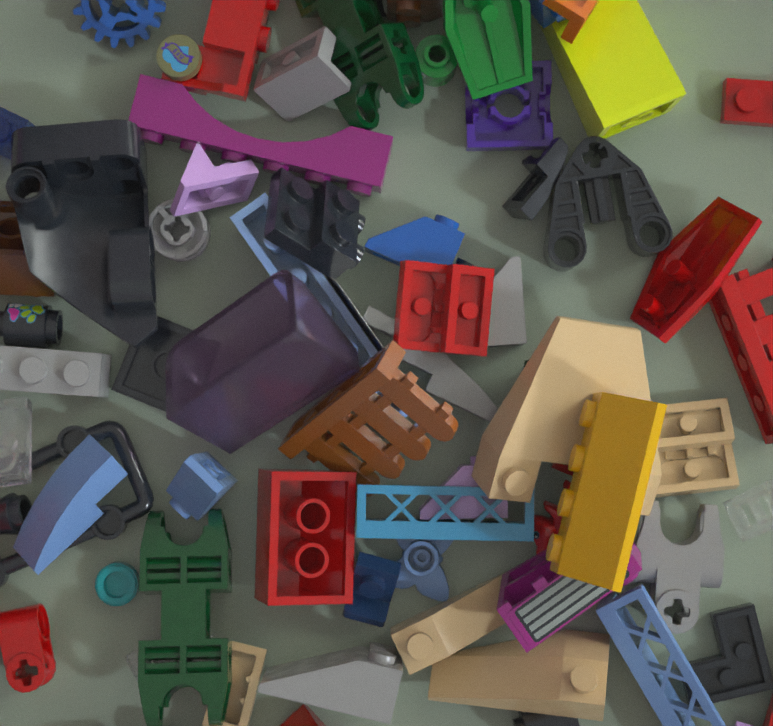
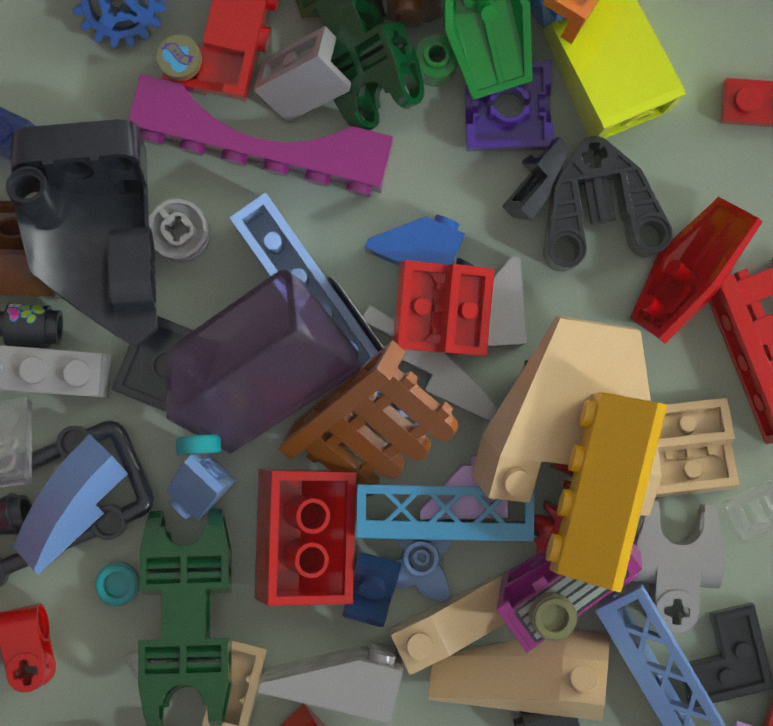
(198, 444): none -> teal tile
(211, 186): lavender slope -> none
(314, 223): black plate -> none
(552, 616): none -> olive tile

